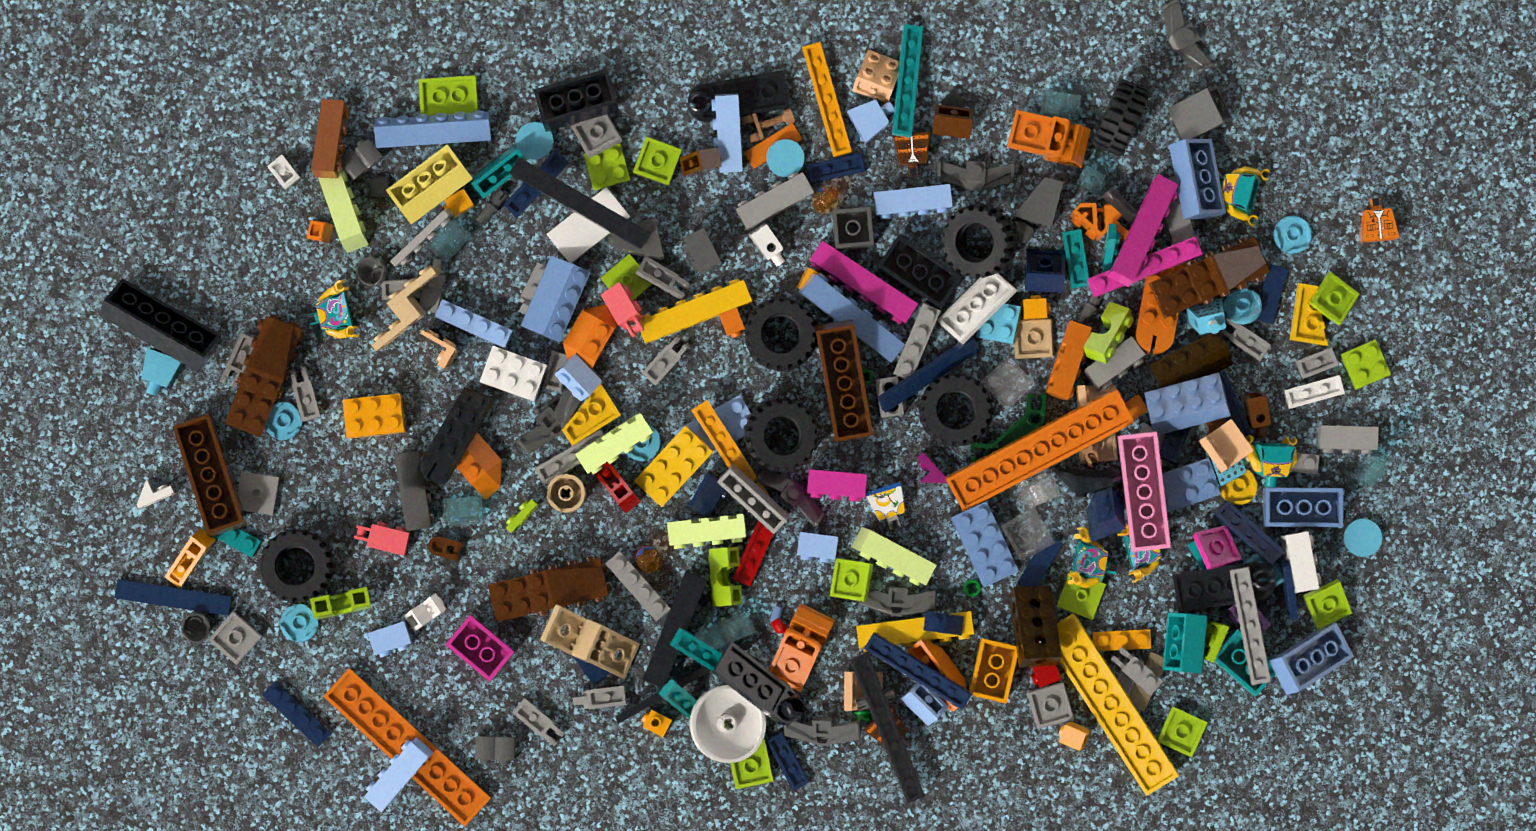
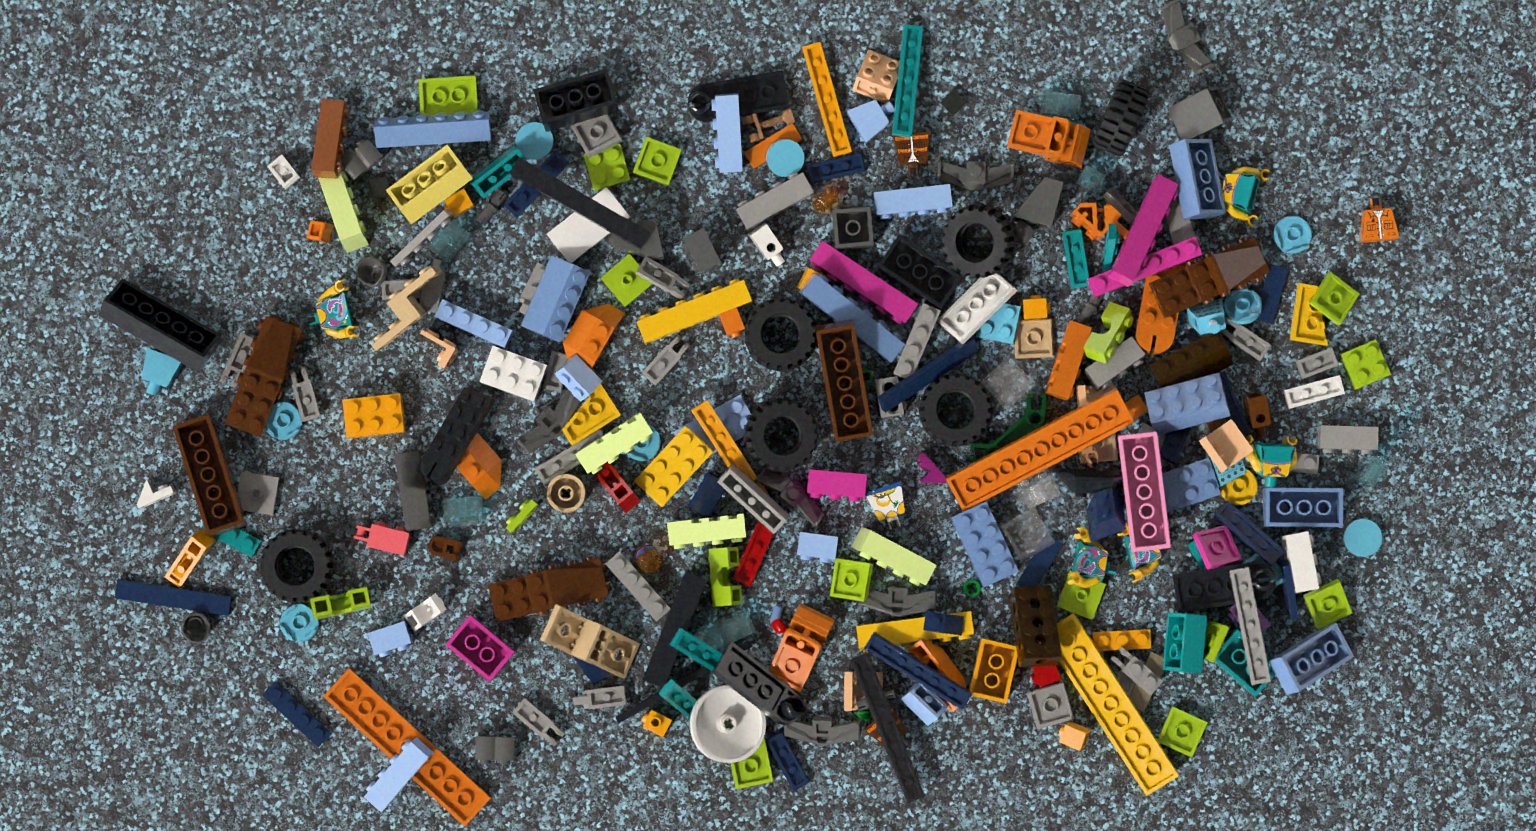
(235, 638): light grey plate -> none
(624, 308): coral brick -> none
(700, 162): reddish brown brick -> none
(952, 121): reddish brown brick -> none
(1044, 270): dark blue slope -> none

